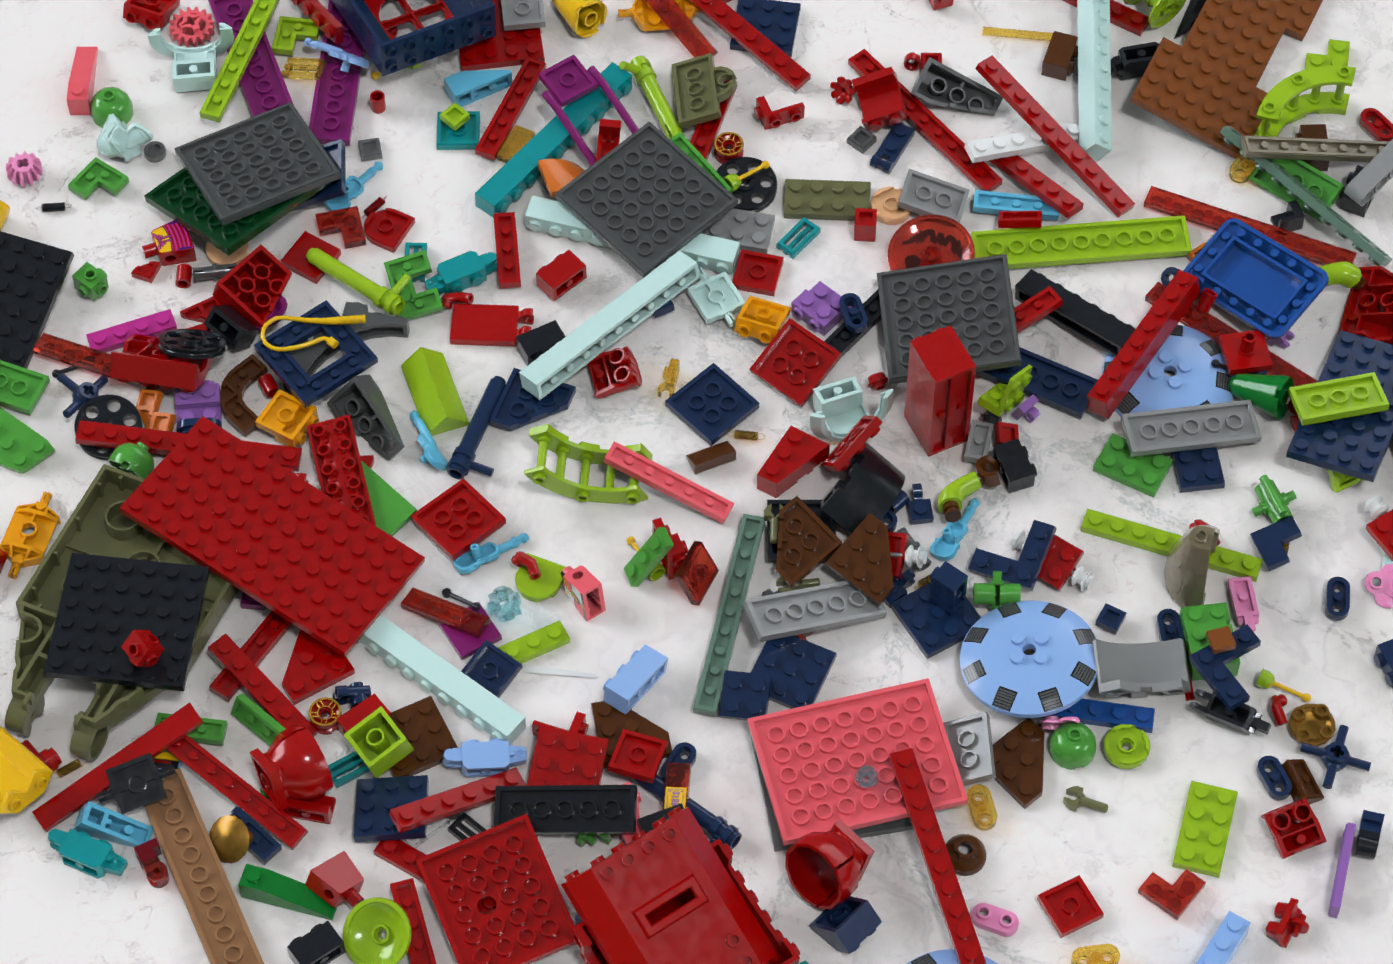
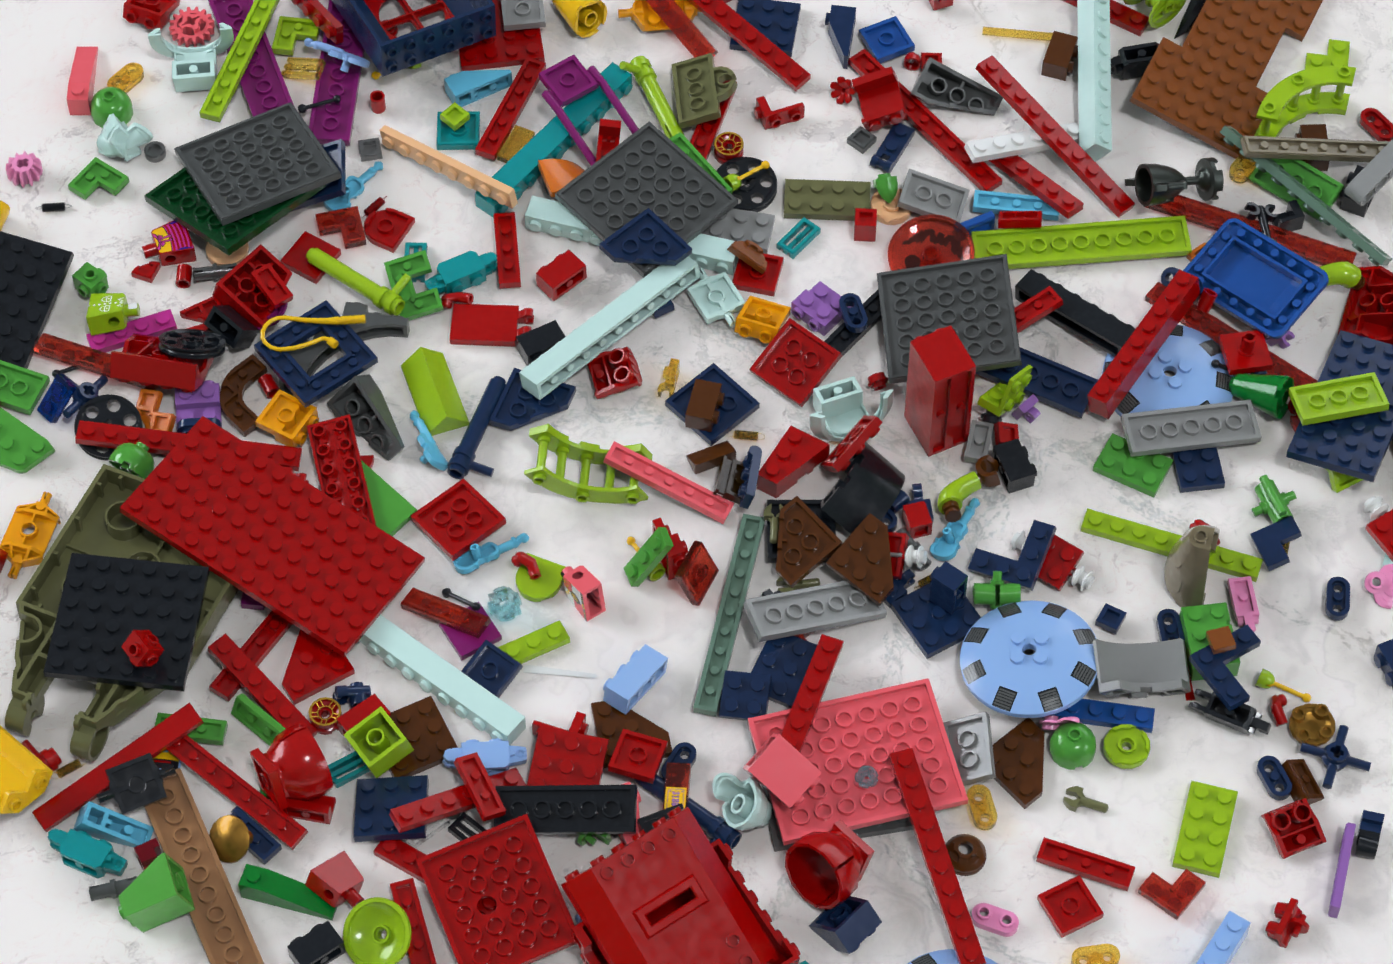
(56, 398): none -> clear blue plate
(109, 312): none -> lime torso
(113, 888): none -> dark grey pin
(127, 77): none -> clear yellow plate
(156, 895): none -> bright green slope
(271, 286): none -> red plate
(302, 108): none -> black hinge
(448, 166): none -> light nougat plate
(479, 786): none -> red plate
(646, 241): none -> dark blue plate
(704, 405): none -> reddish brown brick
(729, 479): none -> dark brown plate
(744, 801): none -> light aqua head
(749, 253): none -> dark orange tile
(750, 476): none -> dark blue plate
(783, 770): none -> coral slope
(812, 691): none -> red plate
(841, 30): none -> dark blue slope
(886, 39): none -> blue plate
(886, 186): none -> bright green plate
(917, 519): none -> red panel
(980, 223): none -> blue tile
(1085, 864): none -> red plate
(1160, 183): none -> pearl dark grey piece
(1264, 216): none -> black bar

